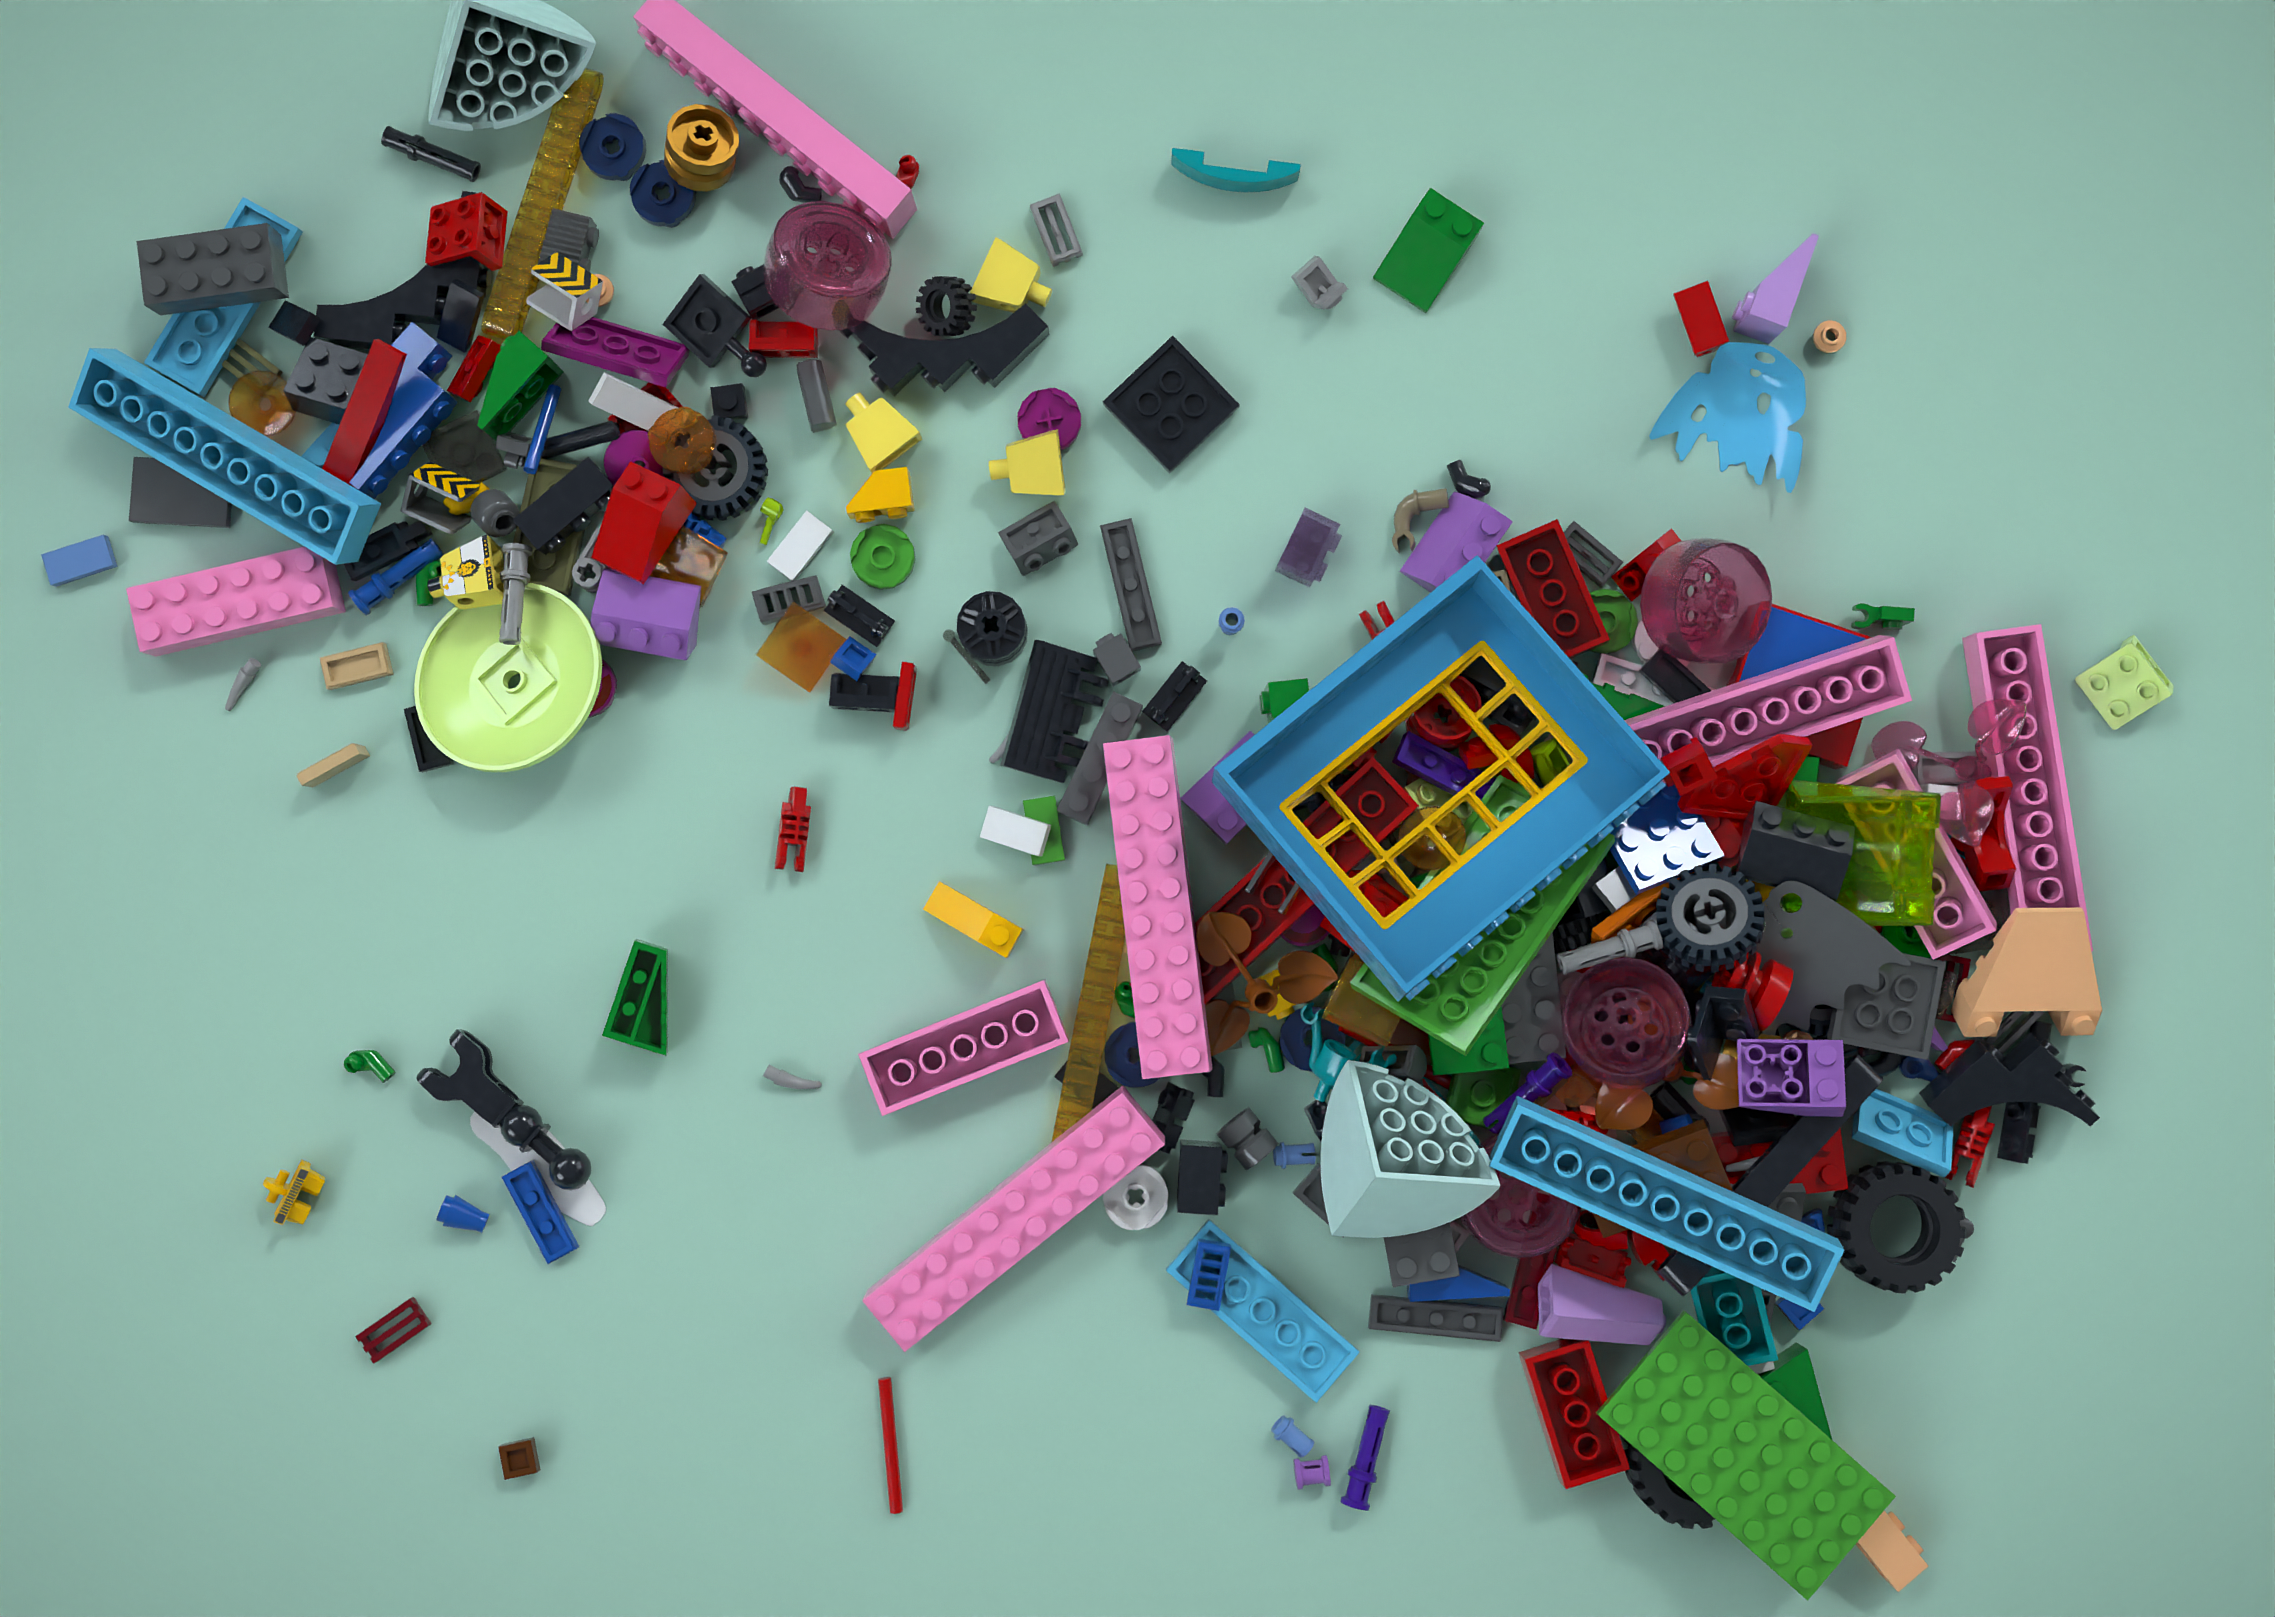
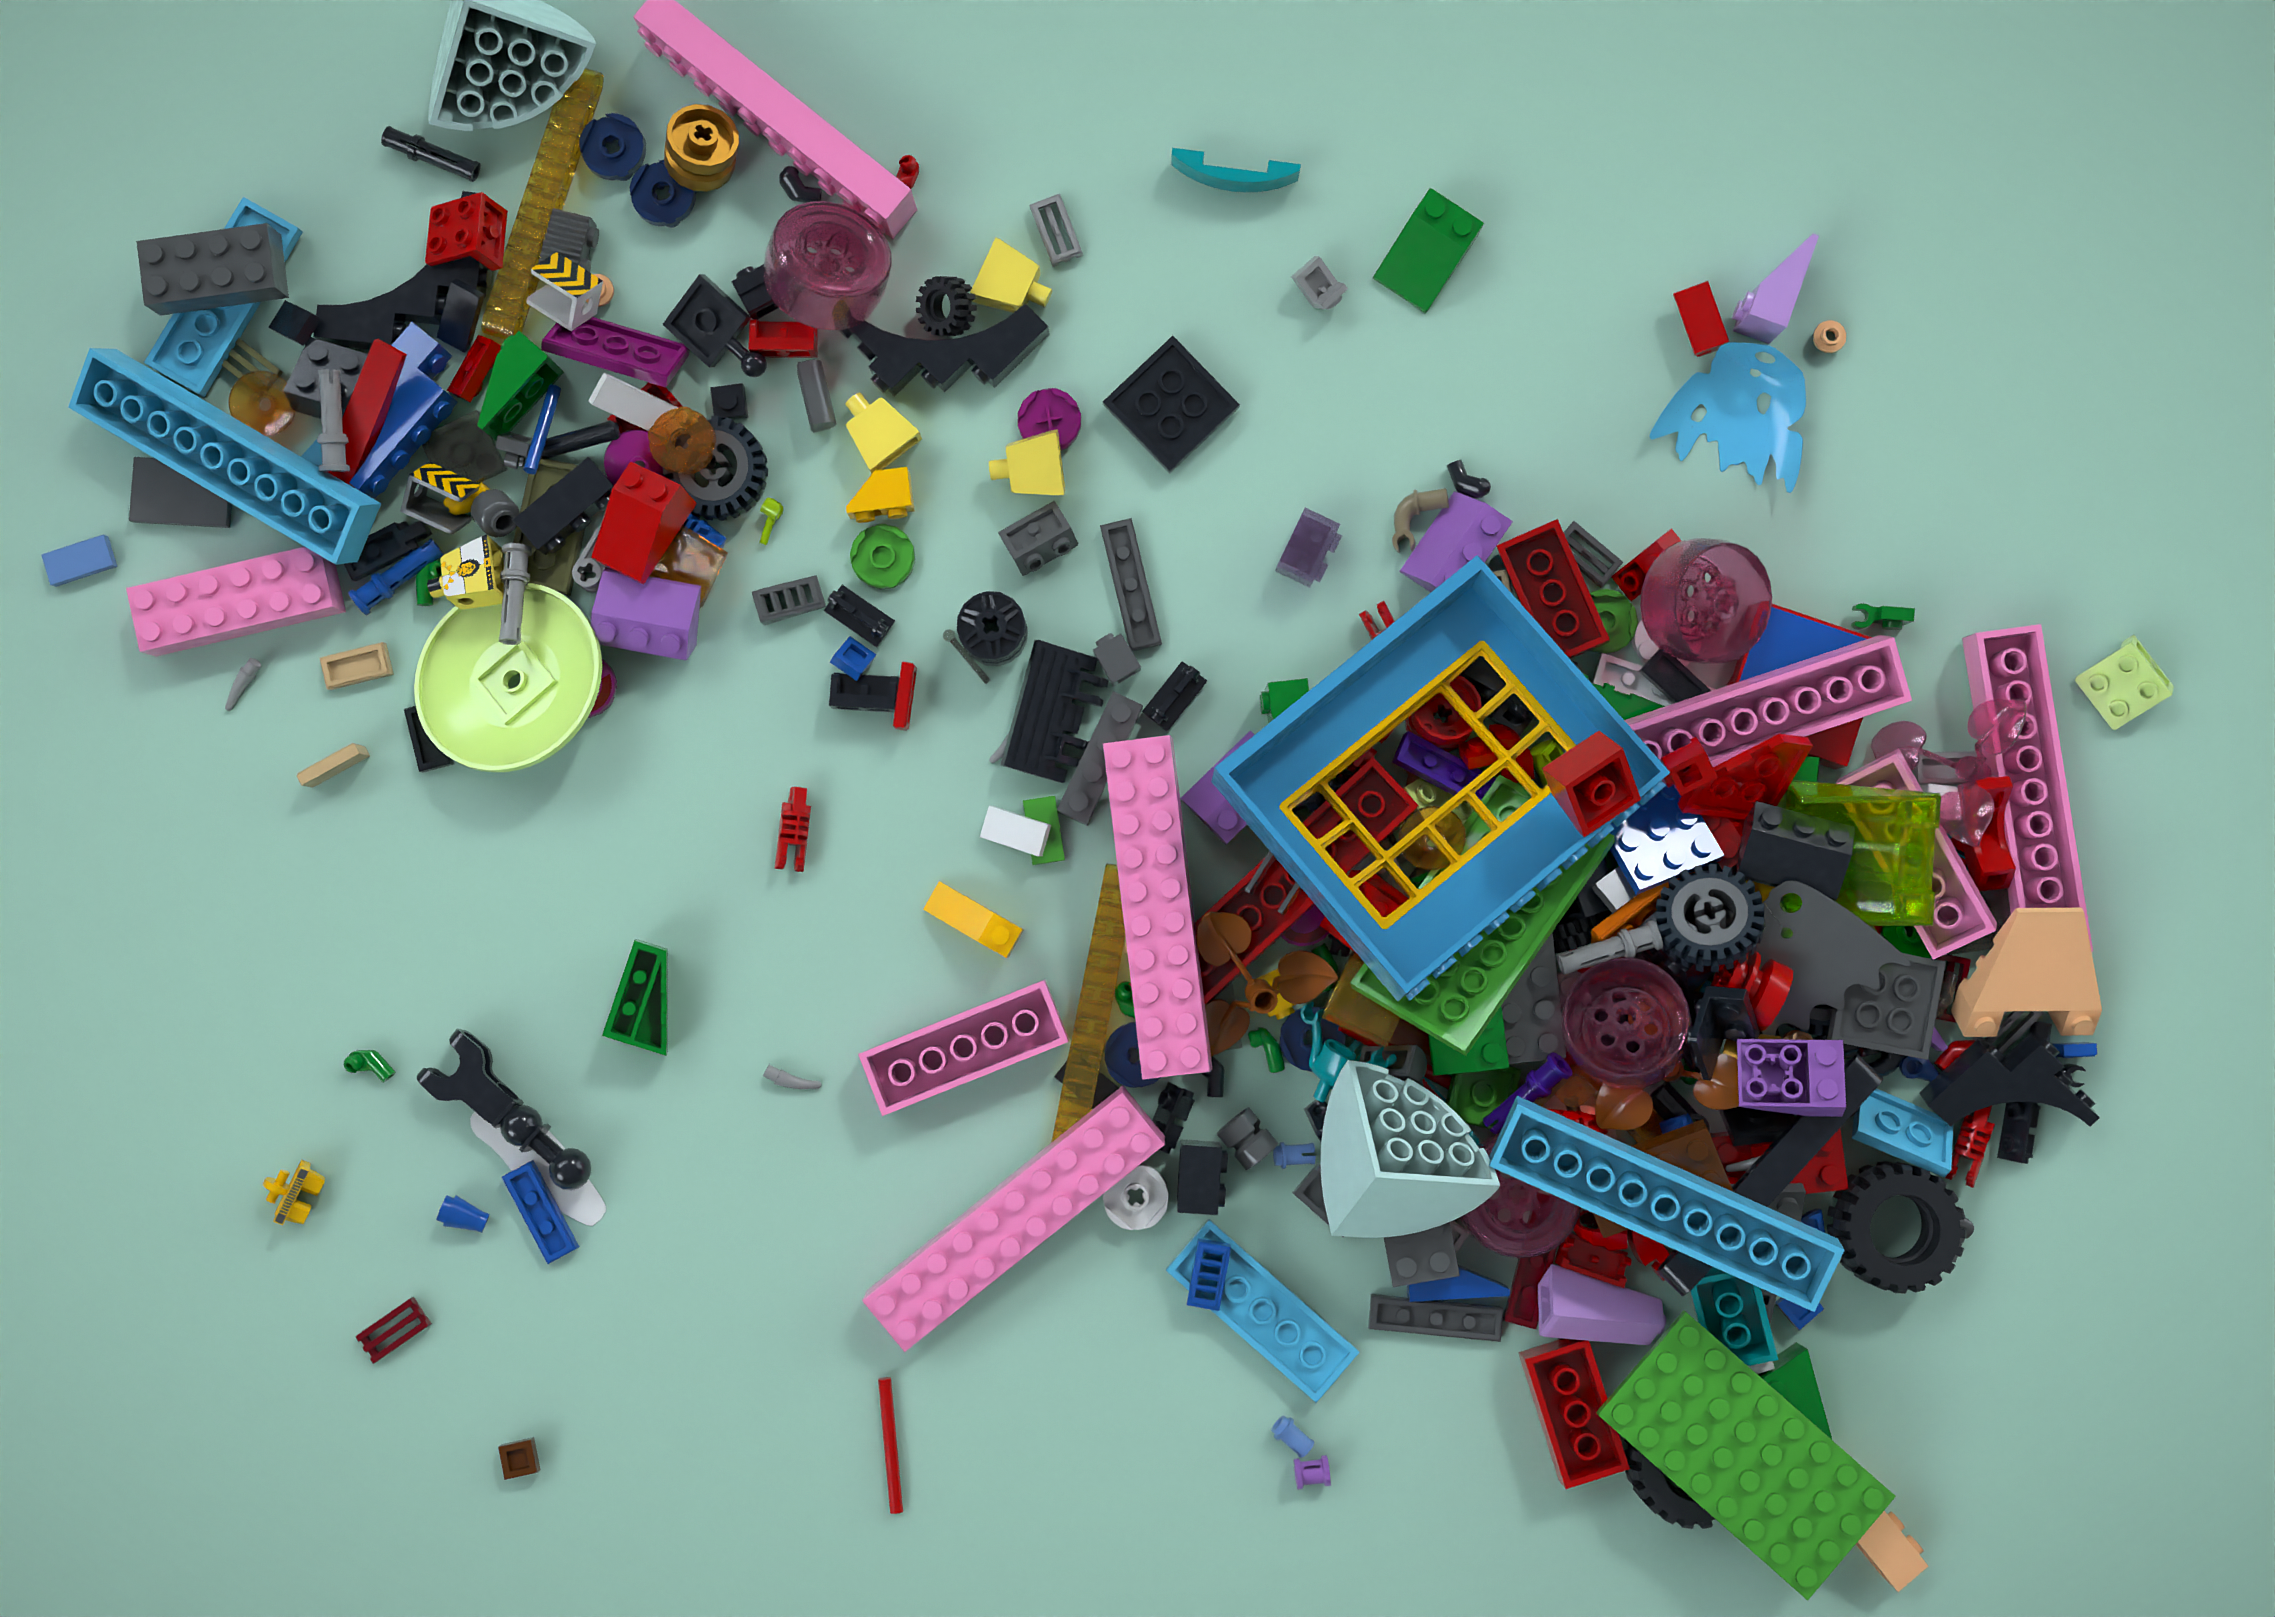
(332, 436): none -> light grey pin
(800, 546): white tile -> none
(800, 646): clear orange plate -> none
(1232, 613): medium blue pin -> none
(1362, 1473): dark purple pin -> none
(1592, 782): none -> red slope
(2076, 1049): none -> blue tile

